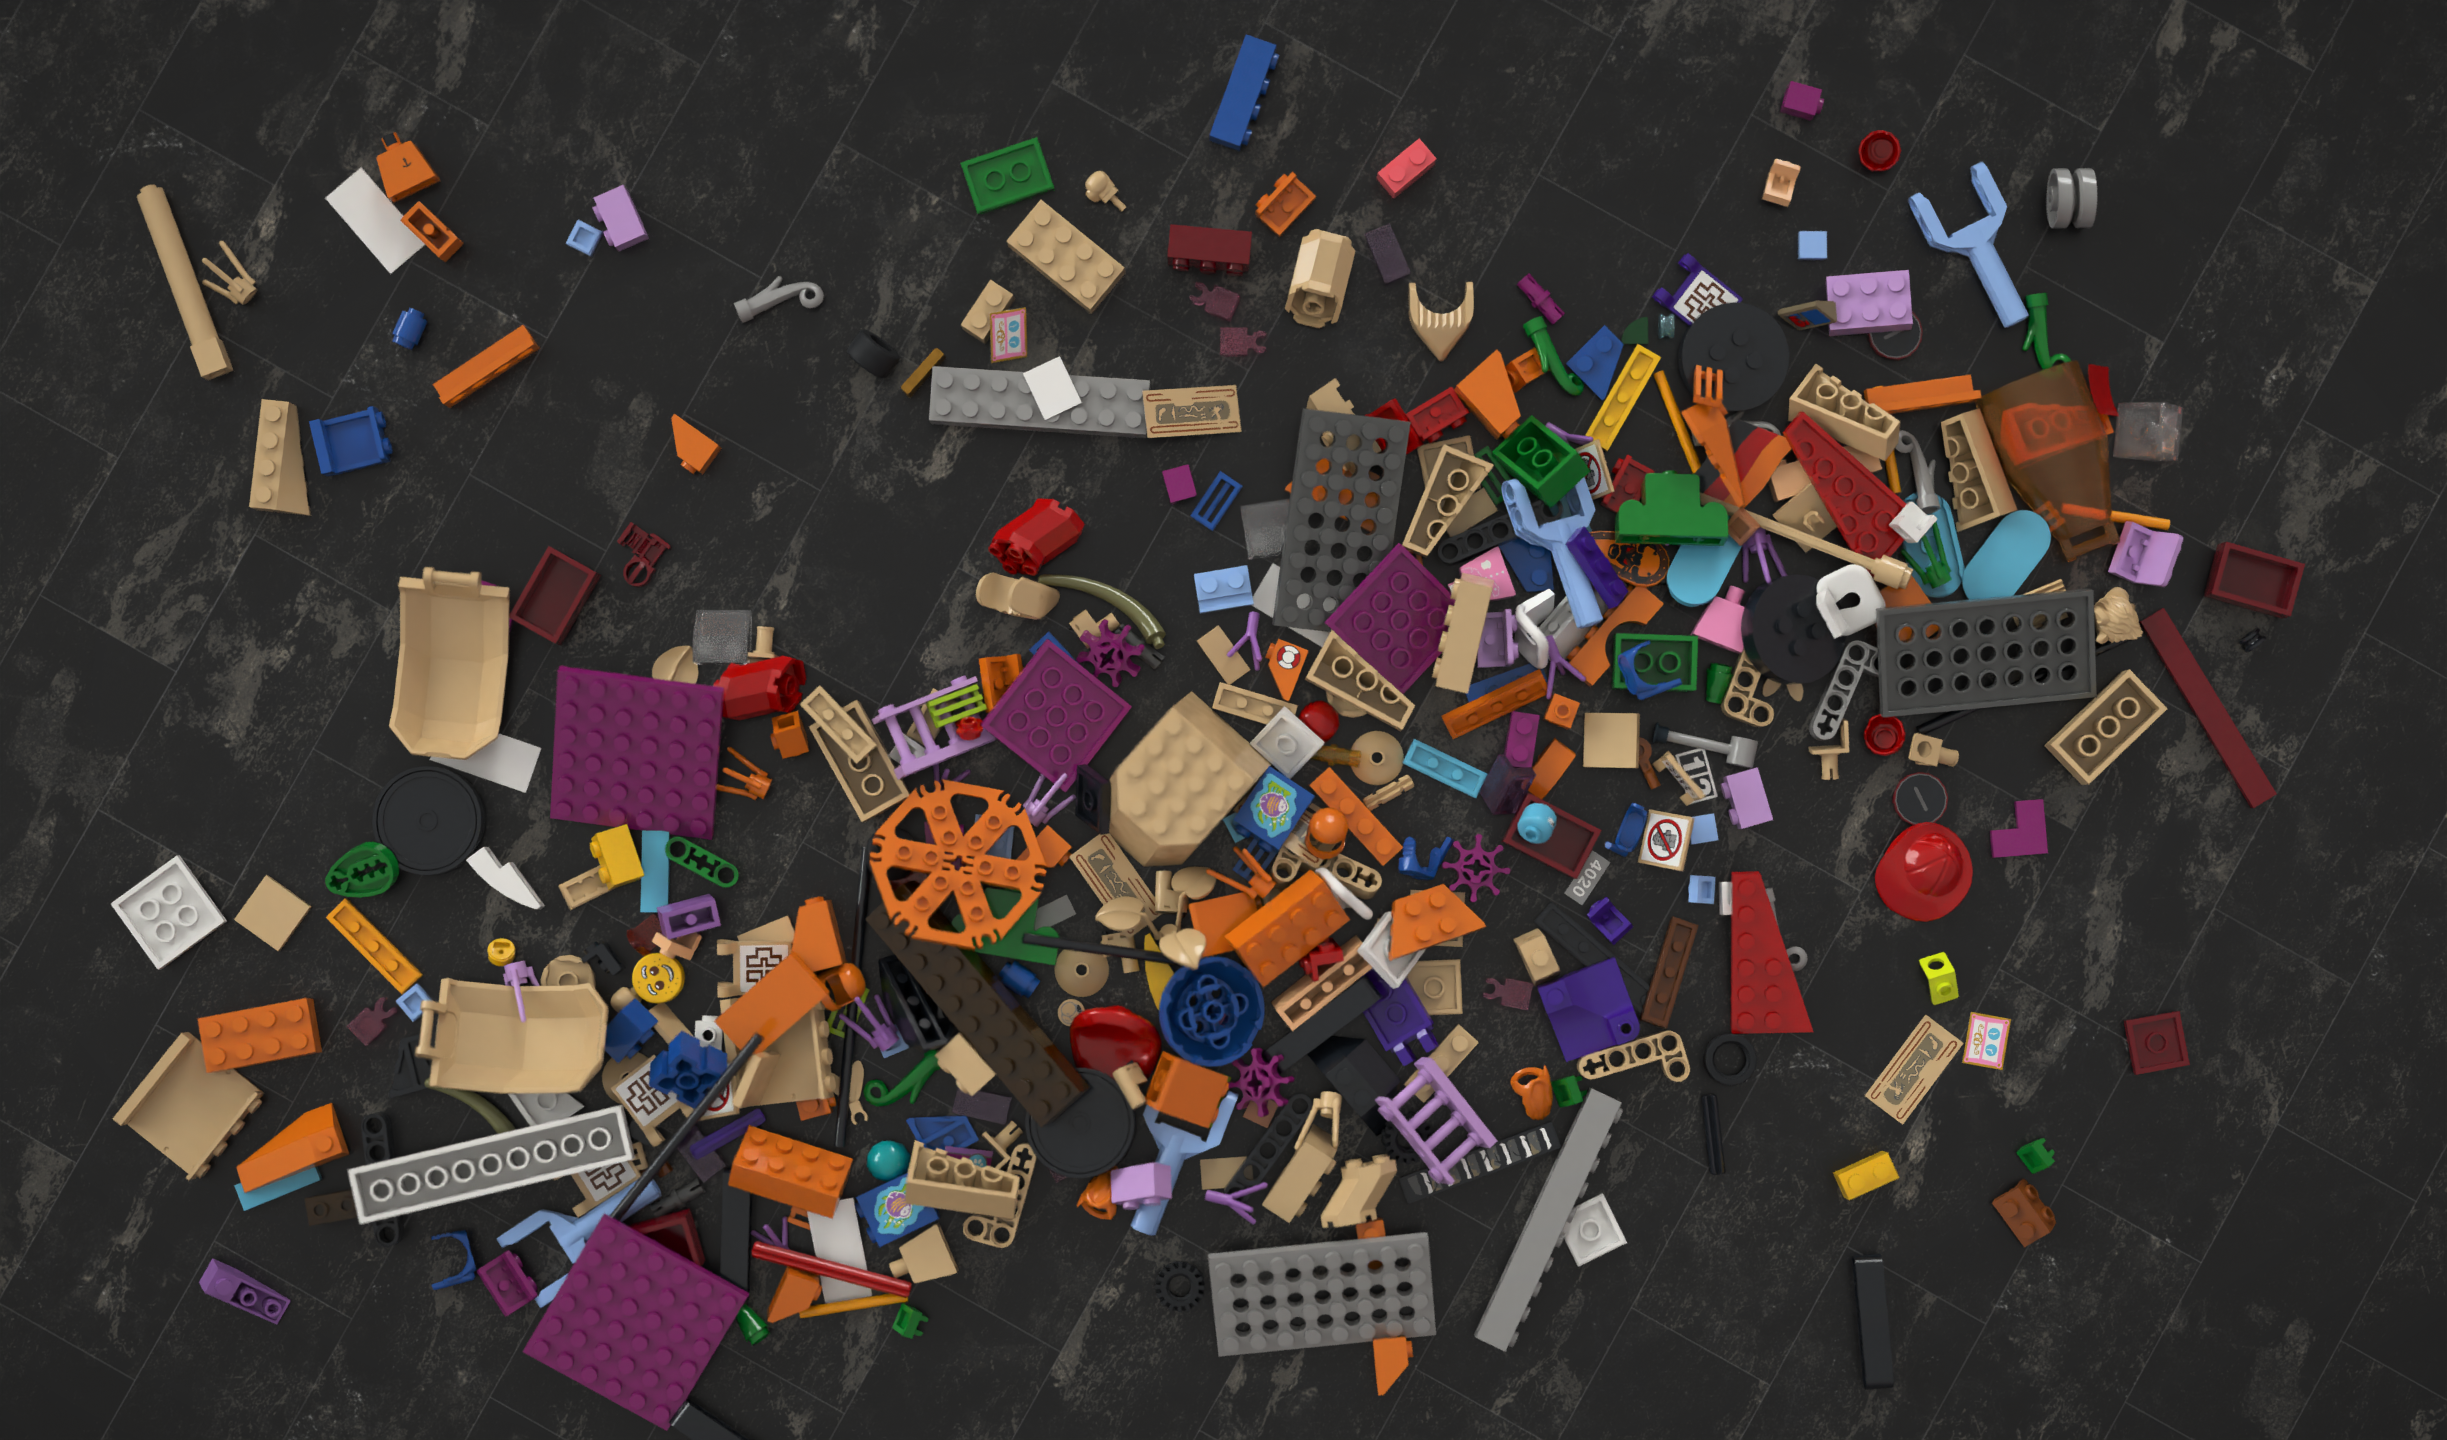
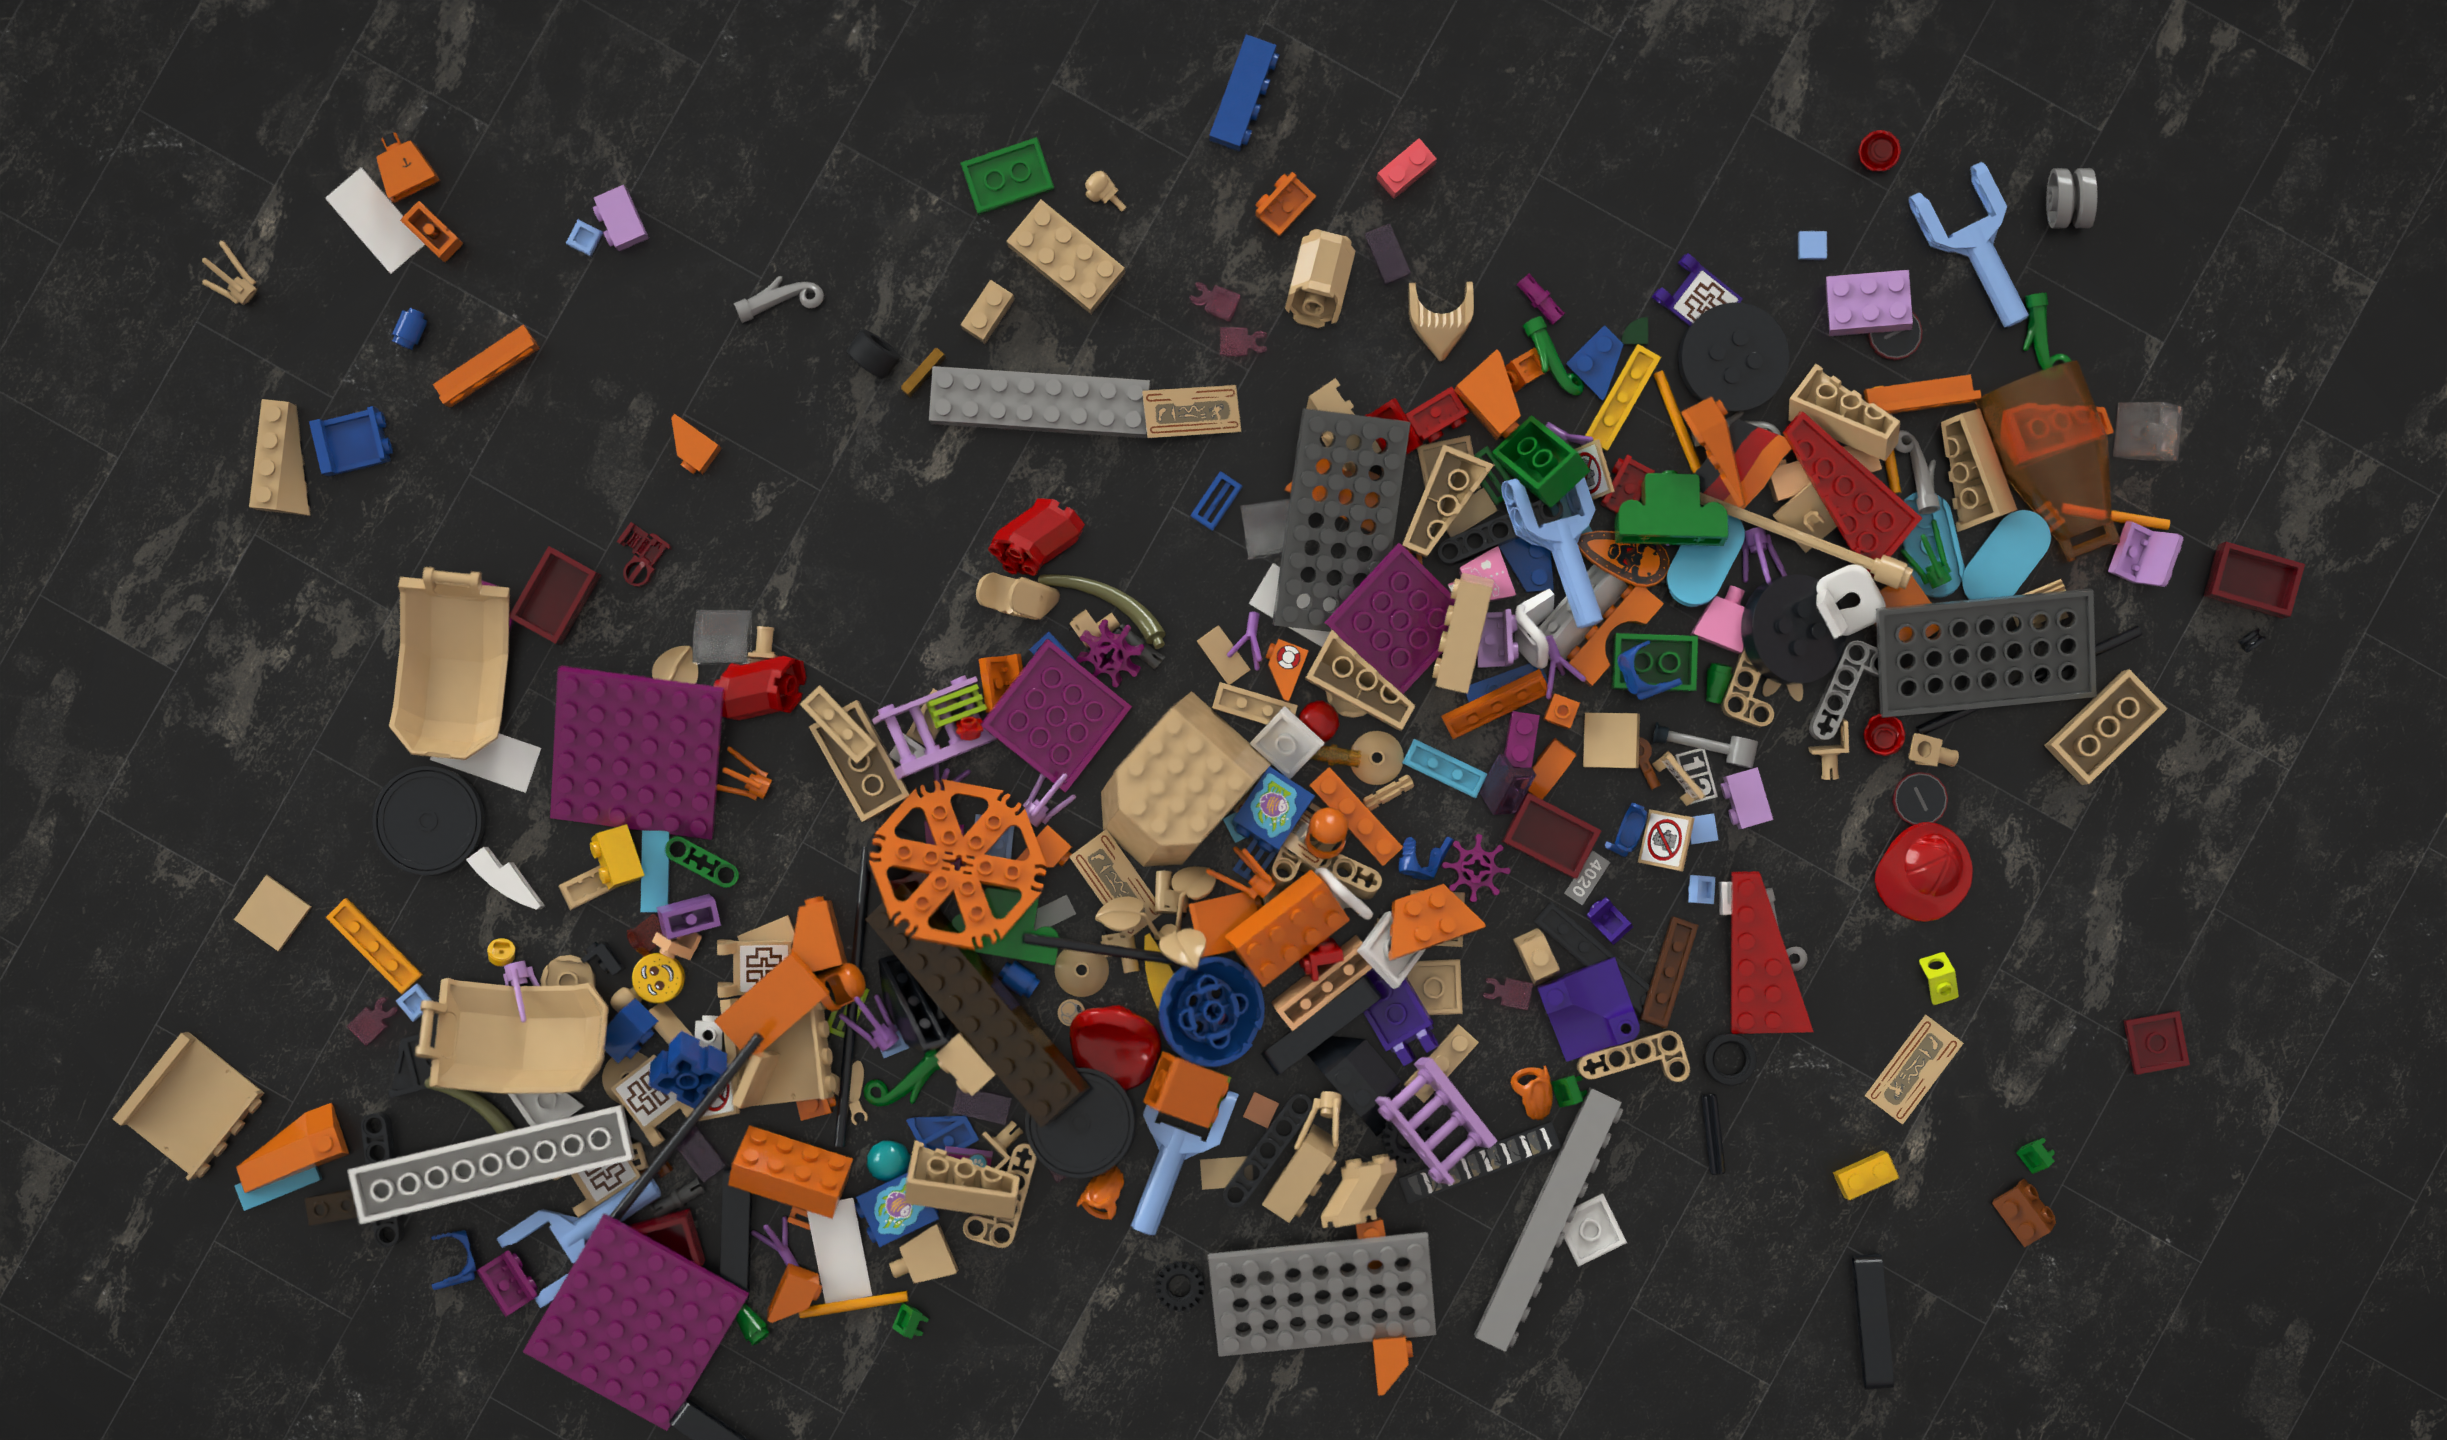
(168, 912): white plate -> none
(206, 346): tan brick -> none
(243, 1291): medium lavender slope -> none
(259, 1035): orange brick -> none
(358, 859): green piece -> none
(726, 1134): dark purple axle -> none
(789, 735): orange brick -> none
(831, 1269): red axle -> none
(1008, 335): sticker -> none
(1052, 388): white sticker -> none
(1093, 799): black tile -> none
(1129, 1080): tan piece -> none
(1141, 1185): lavender brick -> none
(1179, 483): magenta panel -> none
(1209, 249): dark red piece -> none
(1223, 589): light blue plate -> none
(1227, 1199): medium lavender plant -> none
(1270, 1082): magenta gear -> none
(1537, 823): medium azure head -> none
(1596, 567): dark purple plate -> none
(1666, 325): clear light blue bush -> none
(1709, 377): orange tile -> none
(1742, 526): nougat tile -> none
(1781, 182): light nougat bracket -> none
(1802, 101): magenta brick -> none
(1810, 314): slope -> none
(1912, 523): white panel -> none
(1986, 1040): sticker -> none
(2028, 837): magenta tile -> none
(2101, 390): red sticker -> none
(2116, 618): tan hair -> none
(2207, 708): dark red tile -> none

